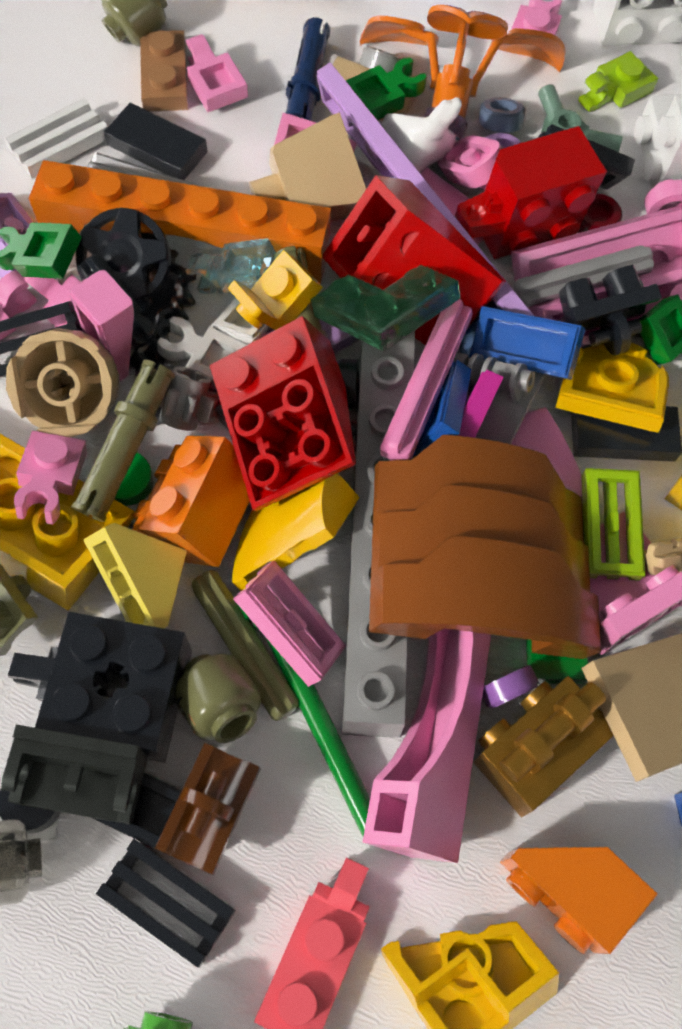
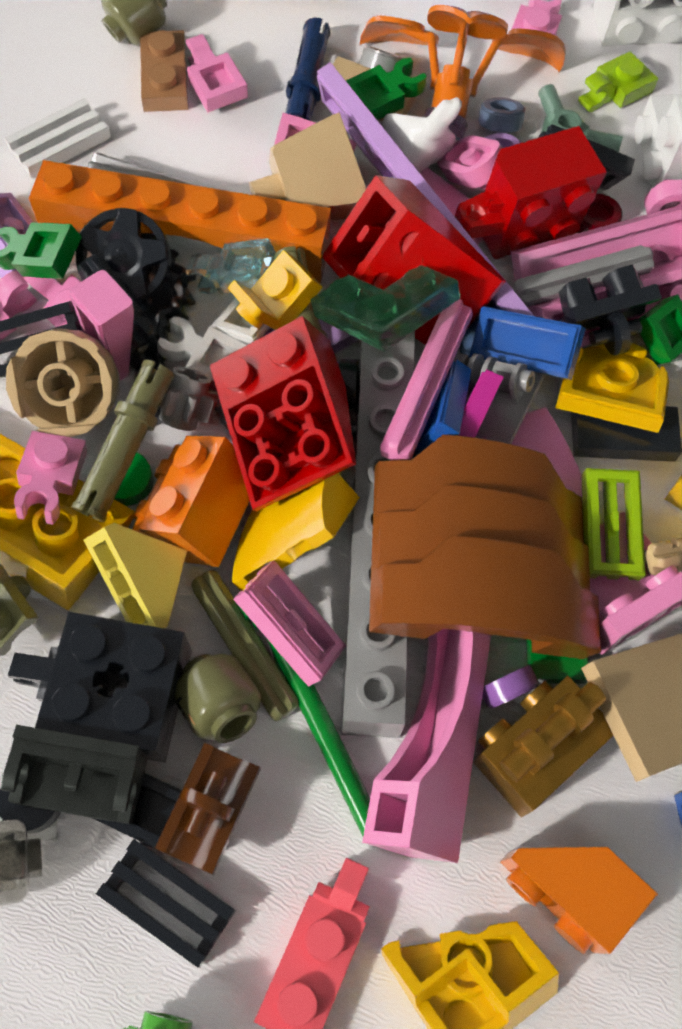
(156, 141): black tile -> none

